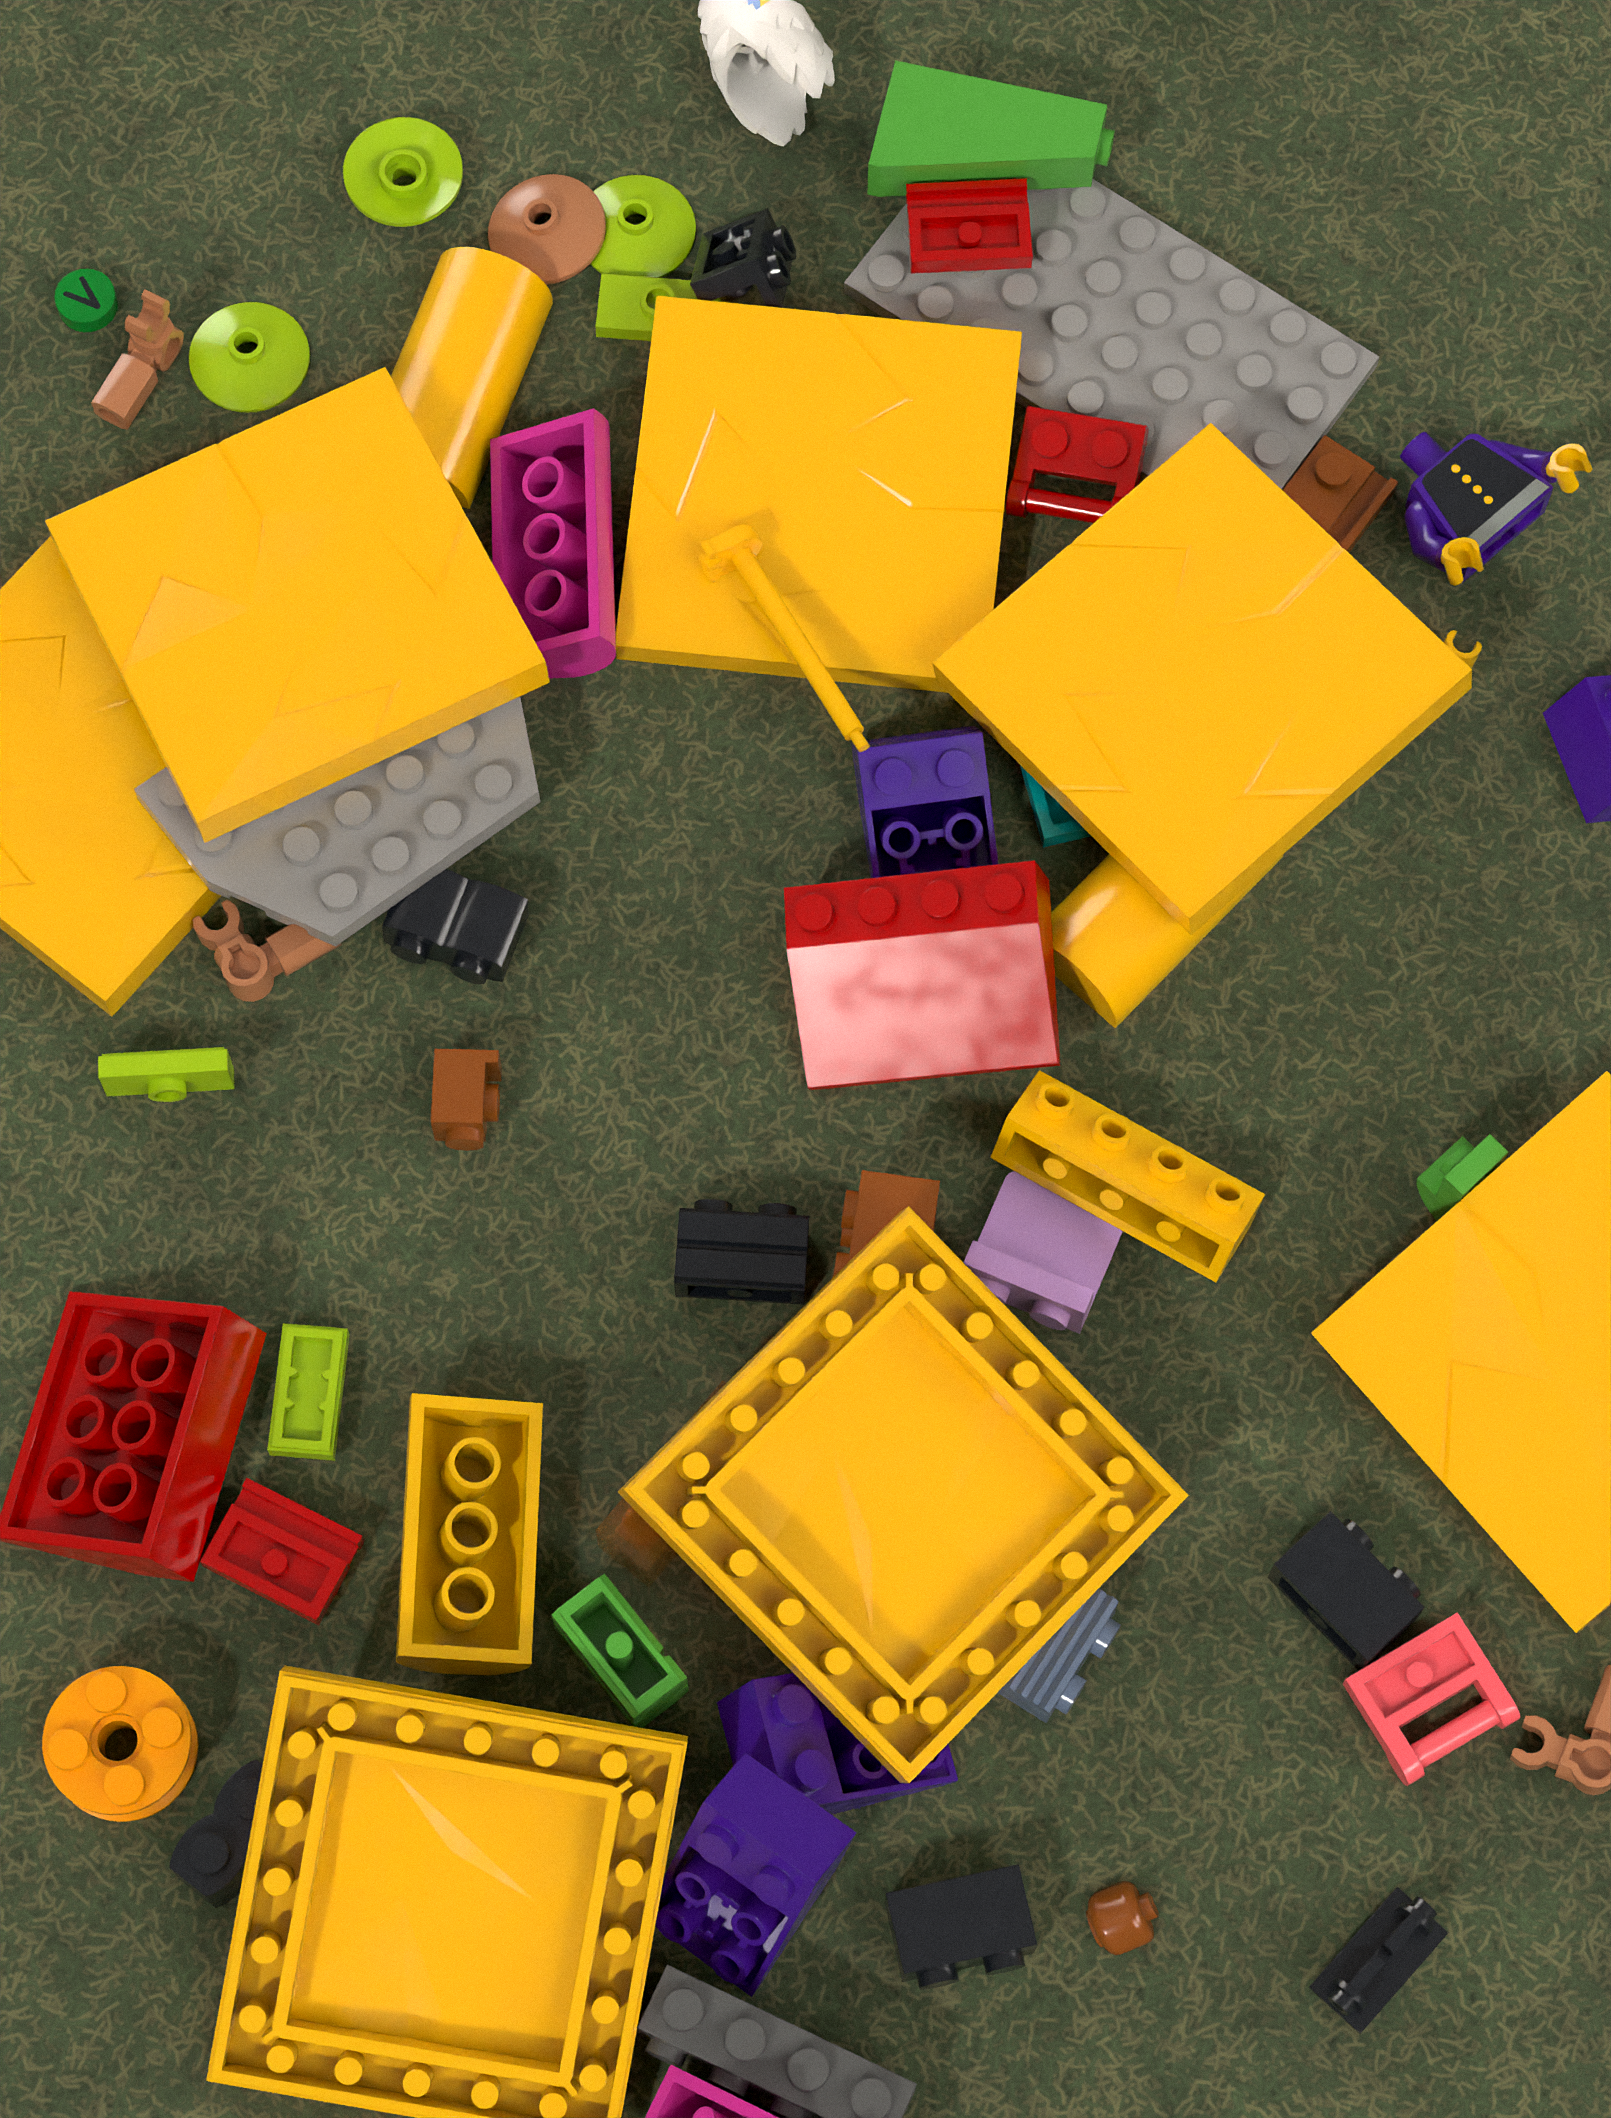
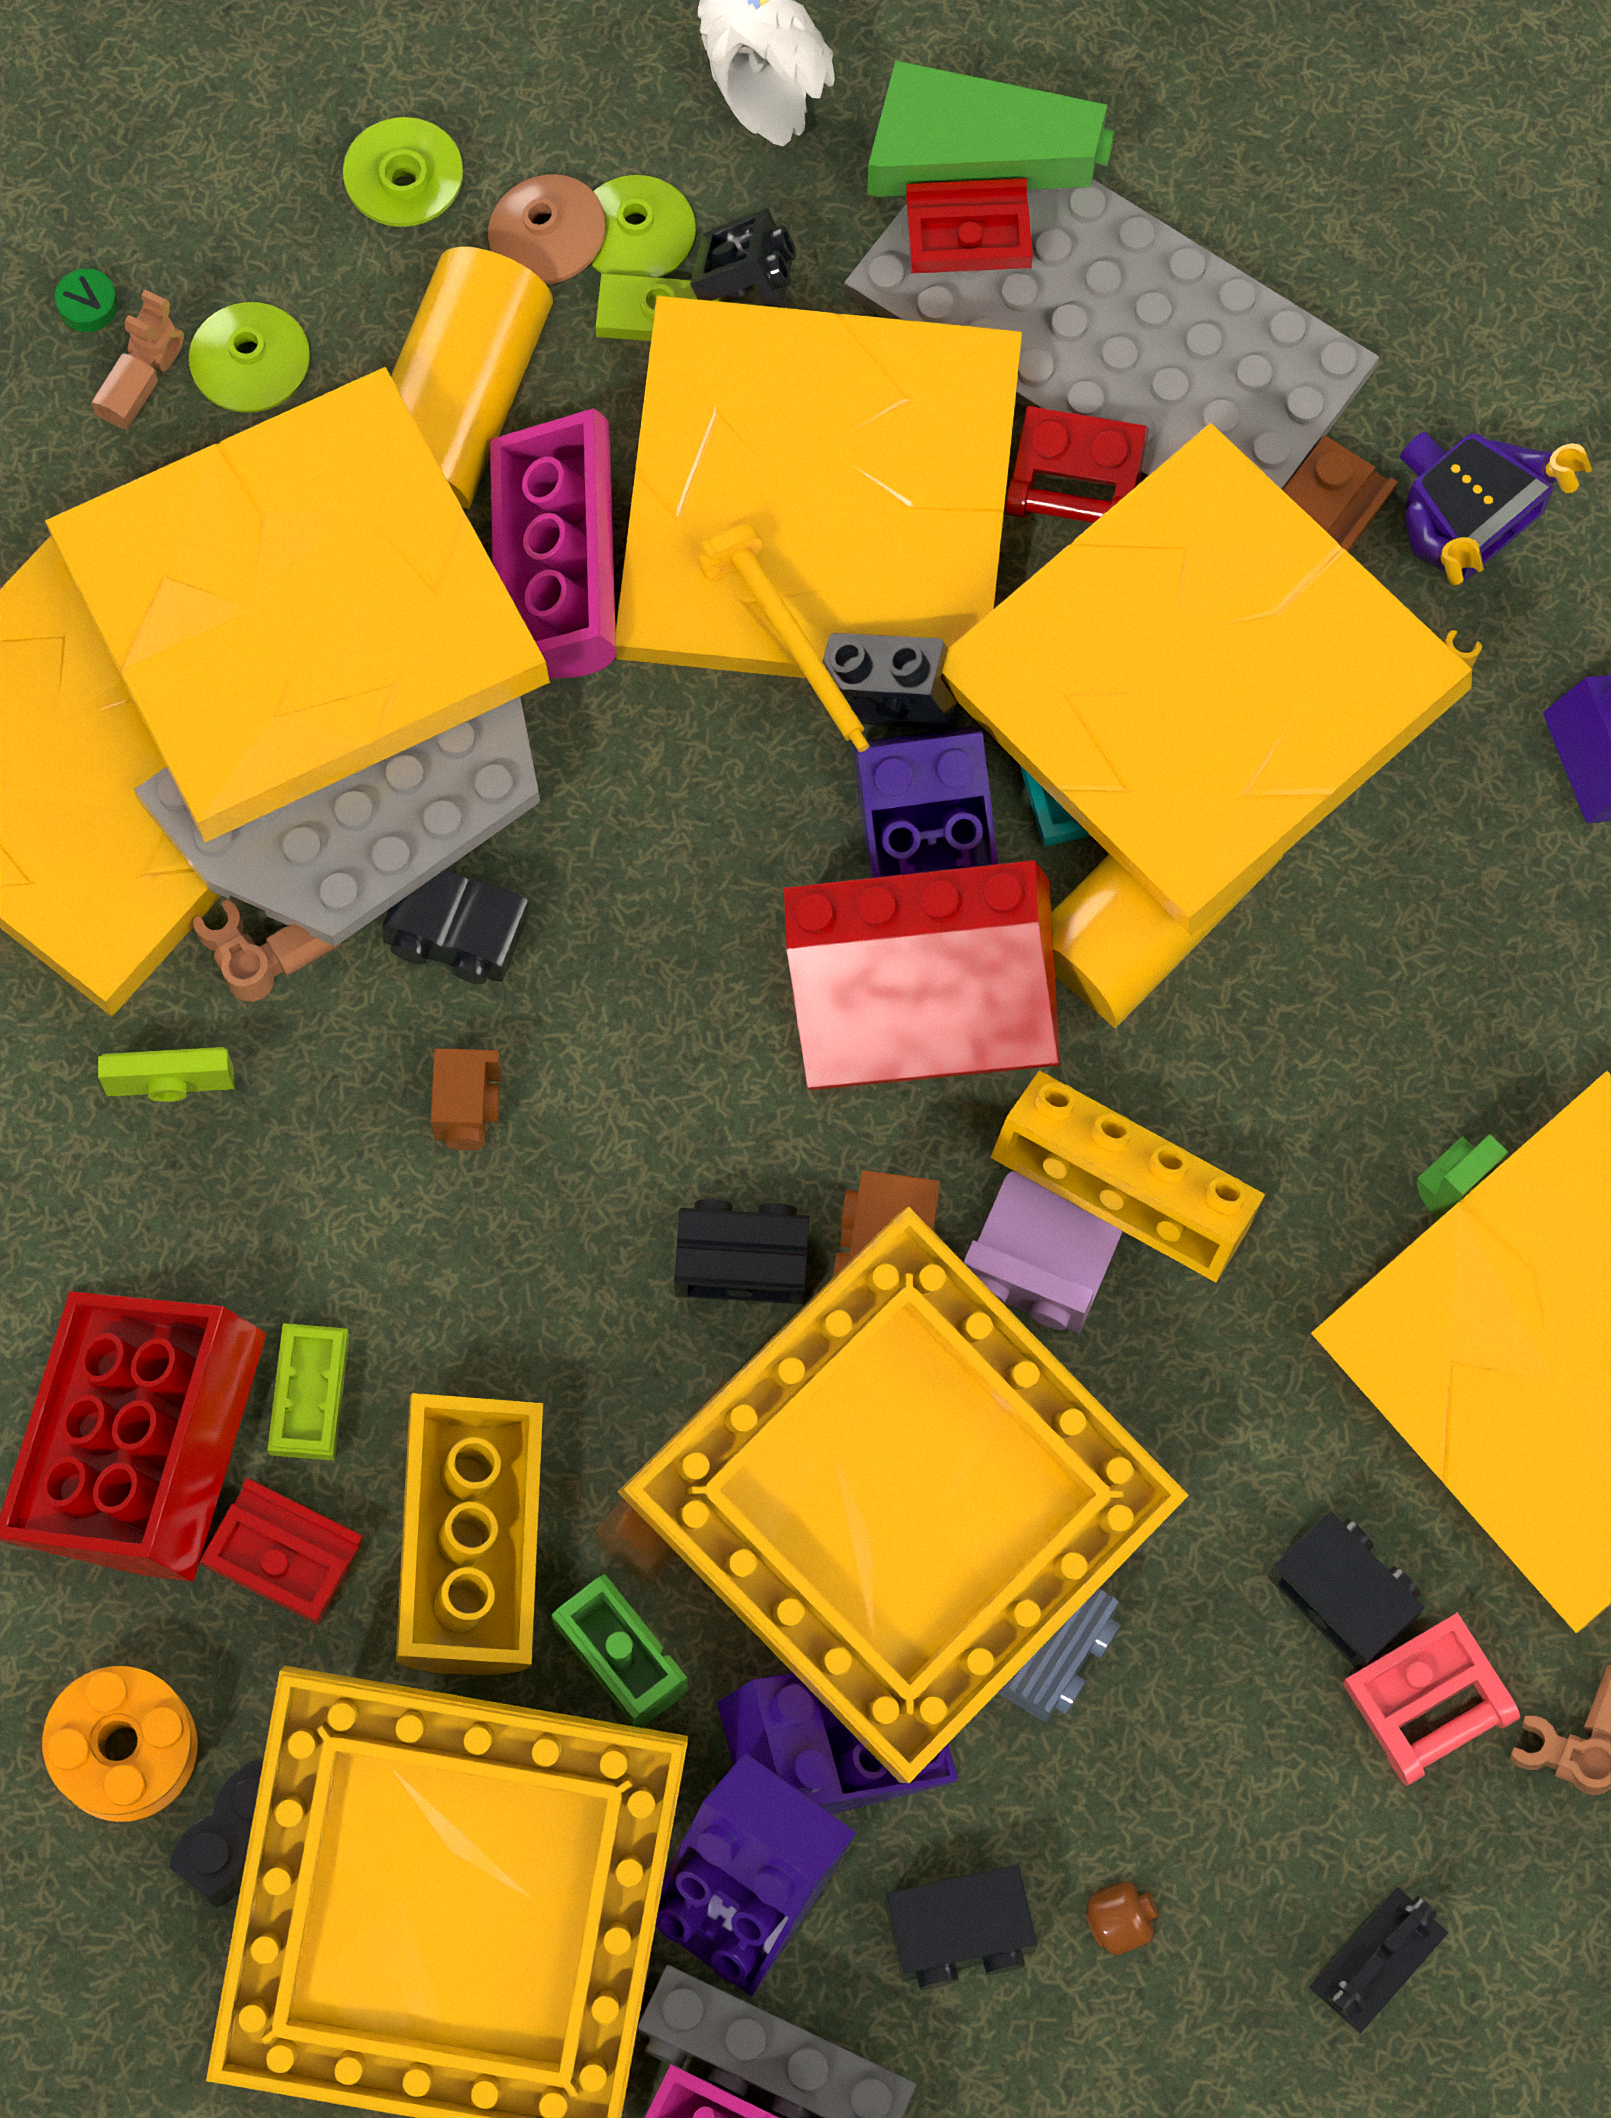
(892, 679): none -> black bracket

